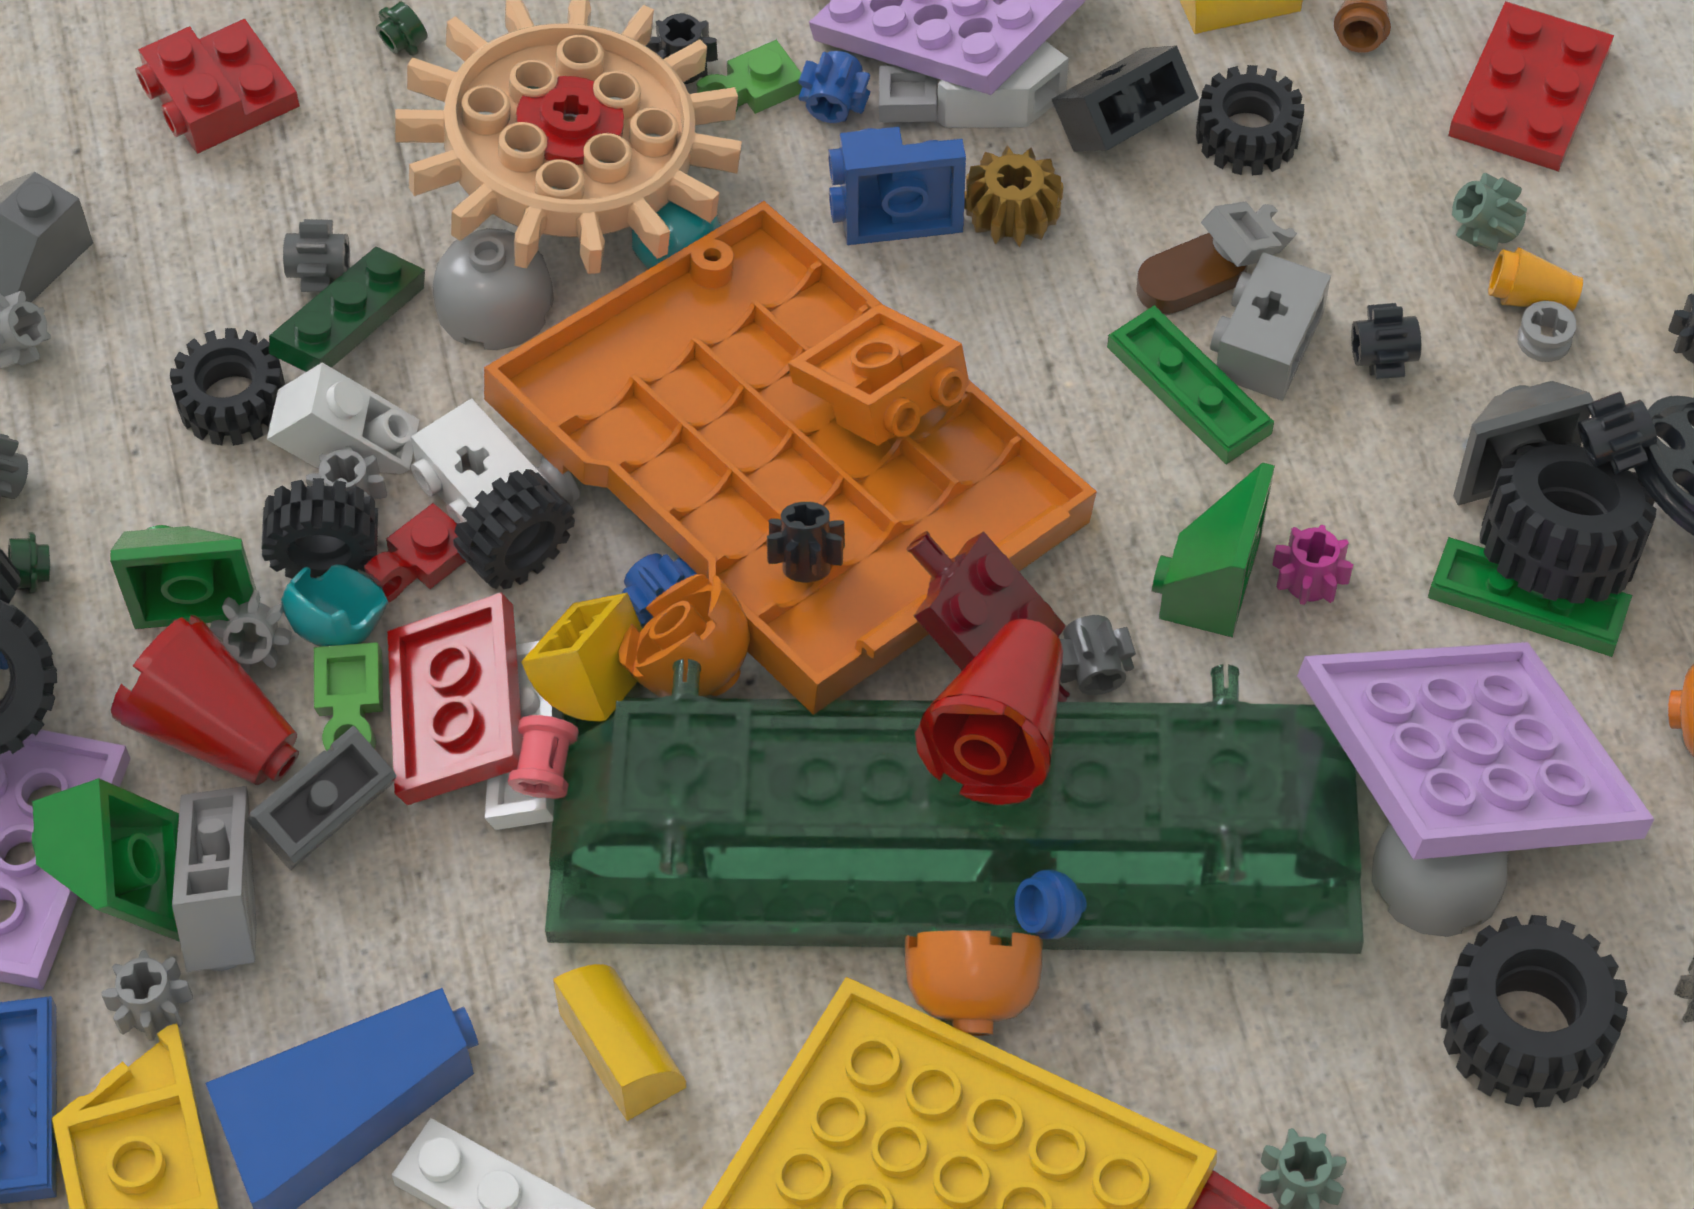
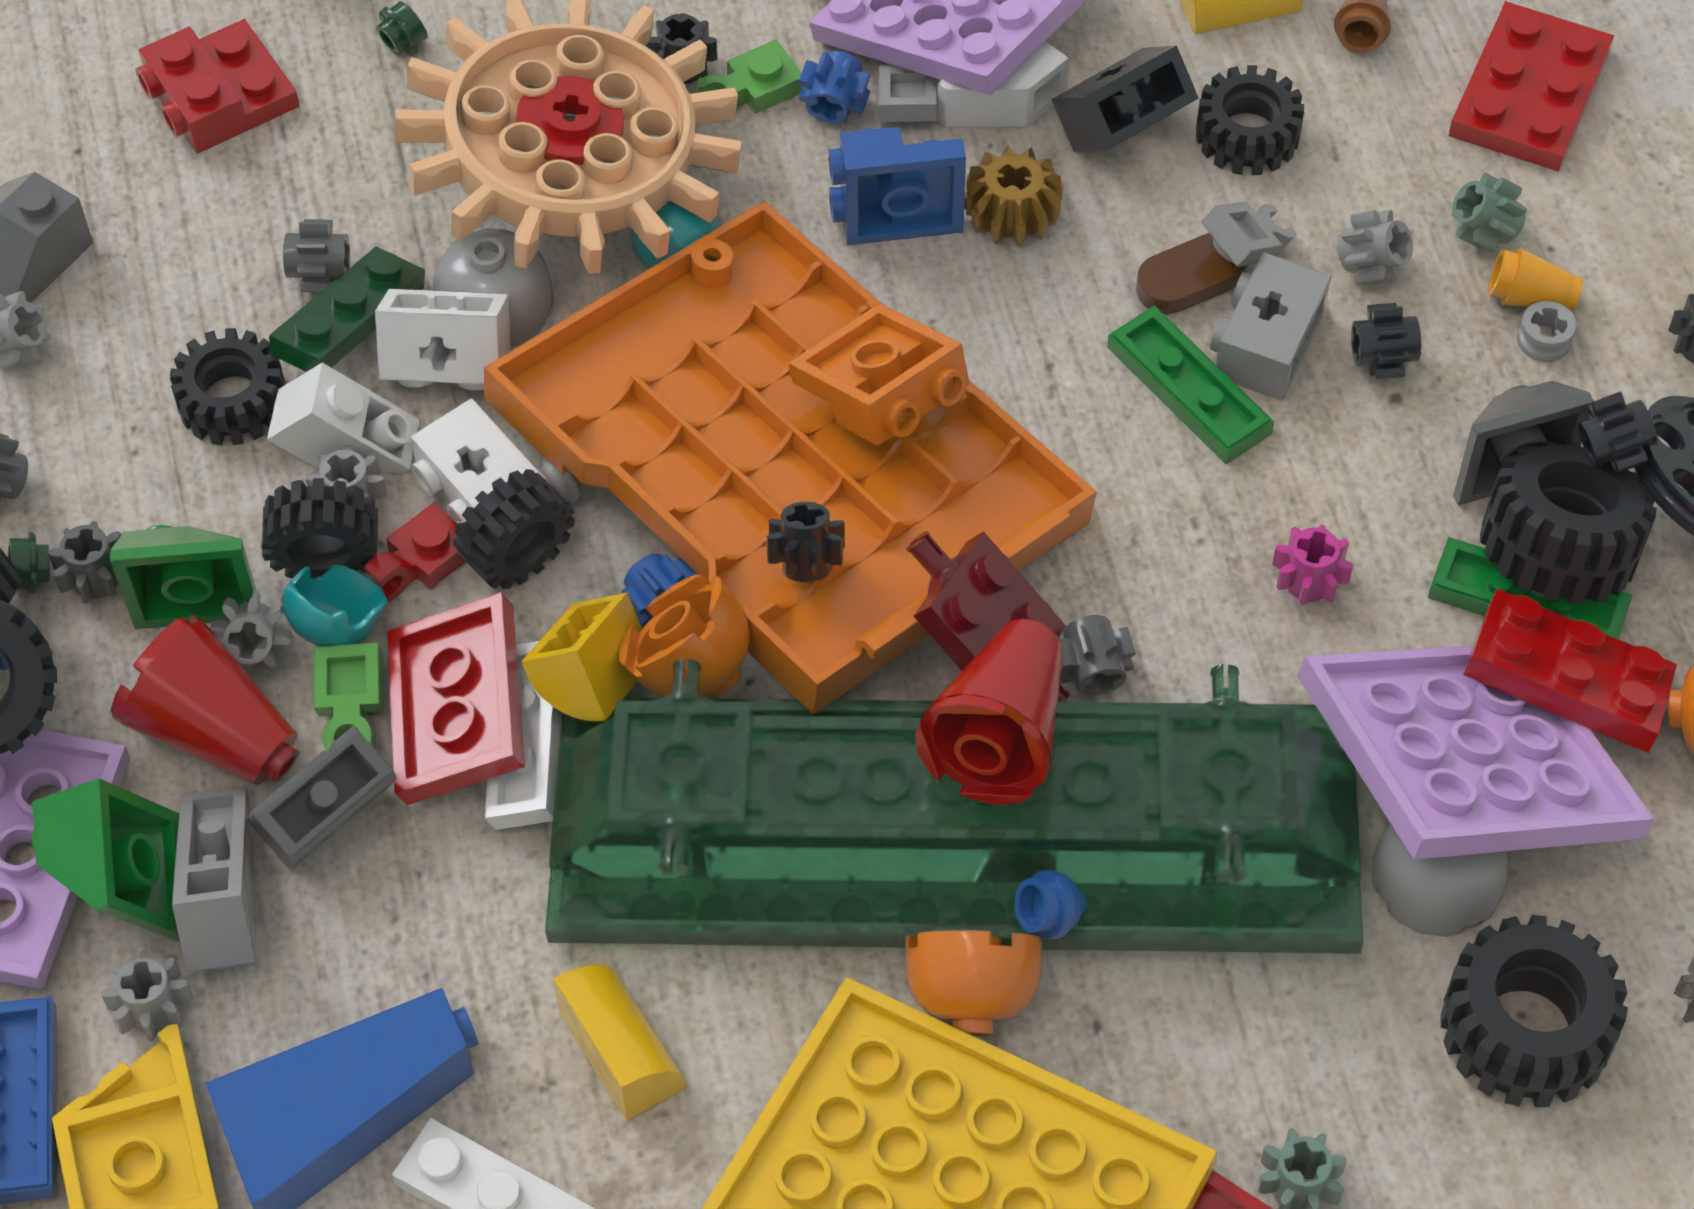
(85, 562): none -> dark grey gear
(440, 336): none -> white brick
(543, 756): coral bush -> none
(1215, 558): green slope -> none
(1375, 246): none -> light grey gear
(1572, 670): none -> red plate

